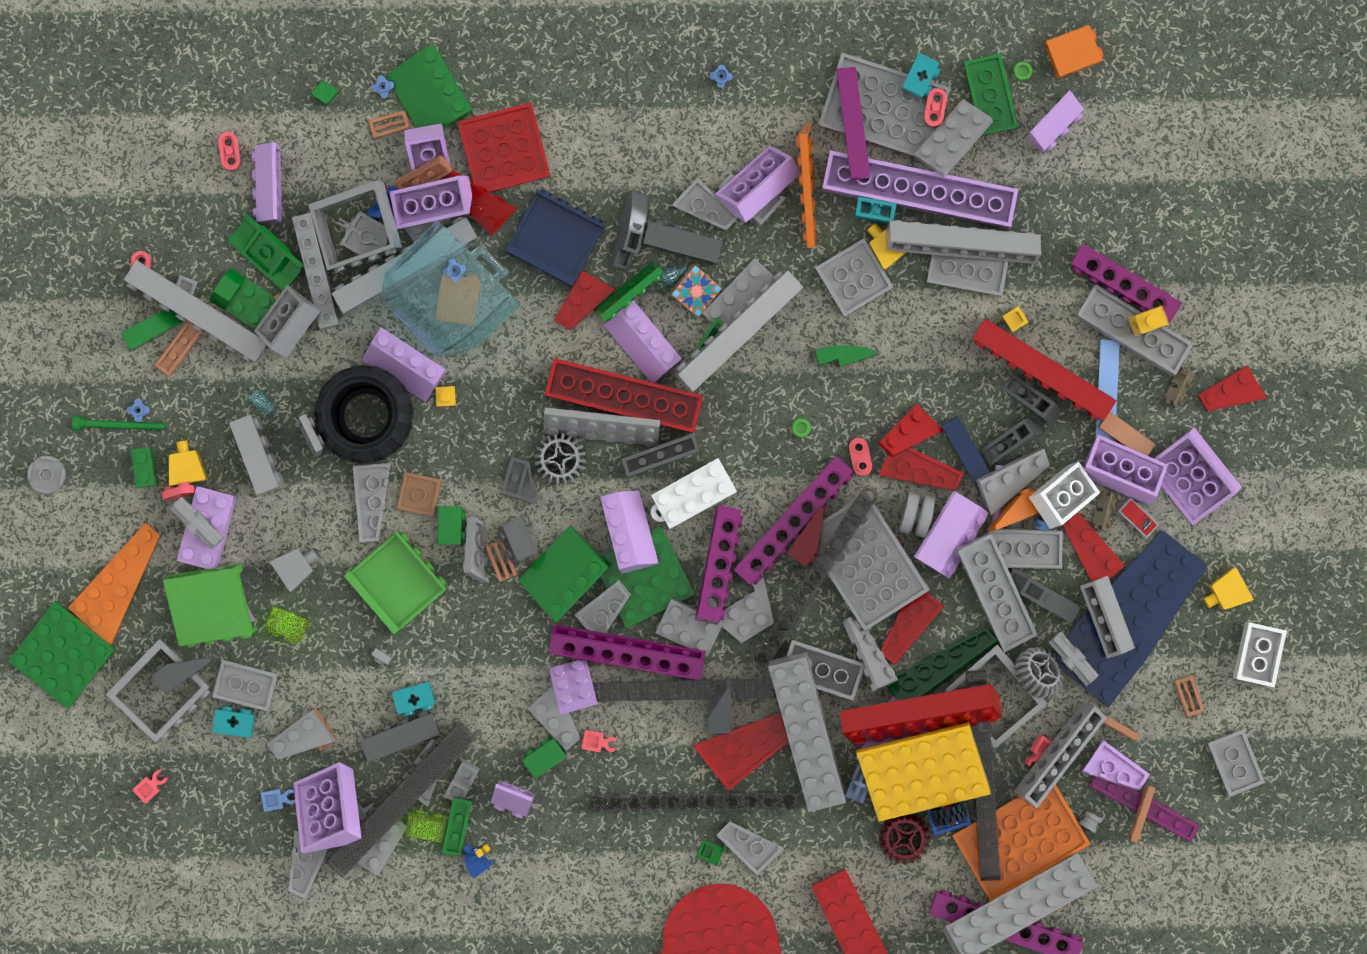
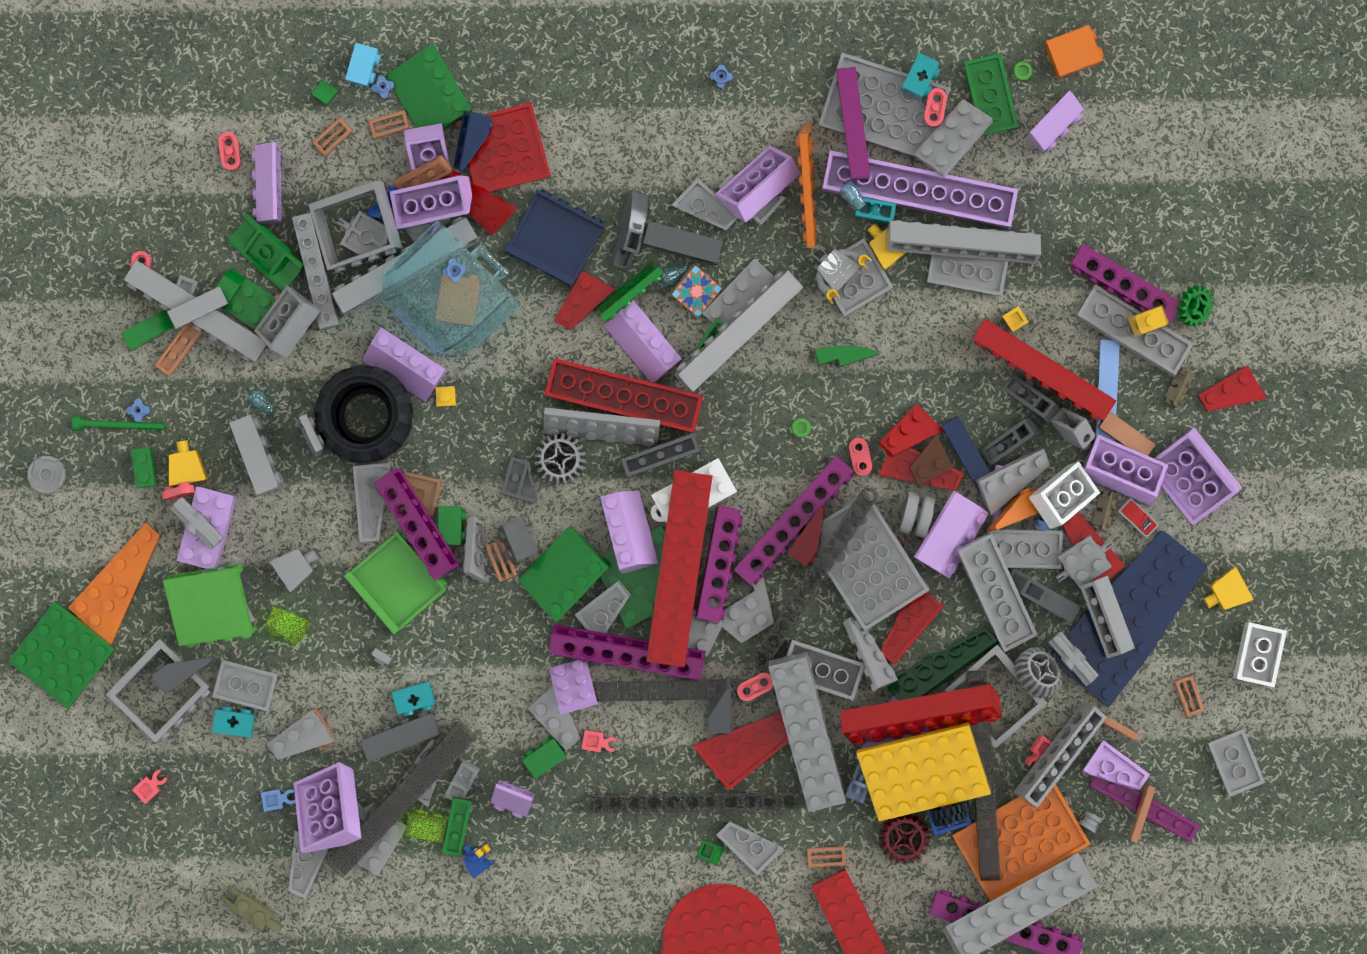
(197, 307): none -> light grey tile
(252, 910): none -> olive hinge
(337, 142): none -> nougat tile
(362, 65): none -> medium azure brick
(425, 528): none -> magenta brick
(472, 134): none -> dark blue slope
(679, 568): none -> red plate
(755, 687): none -> coral plate
(826, 864): none -> nougat tile
(837, 269): none -> light grey torso
(852, 194): none -> clear light blue cone
(930, 462): none -> reddish brown wing
(1079, 434): none -> light grey torso
(1084, 561): none -> light grey plate
(1195, 305): none -> green gear

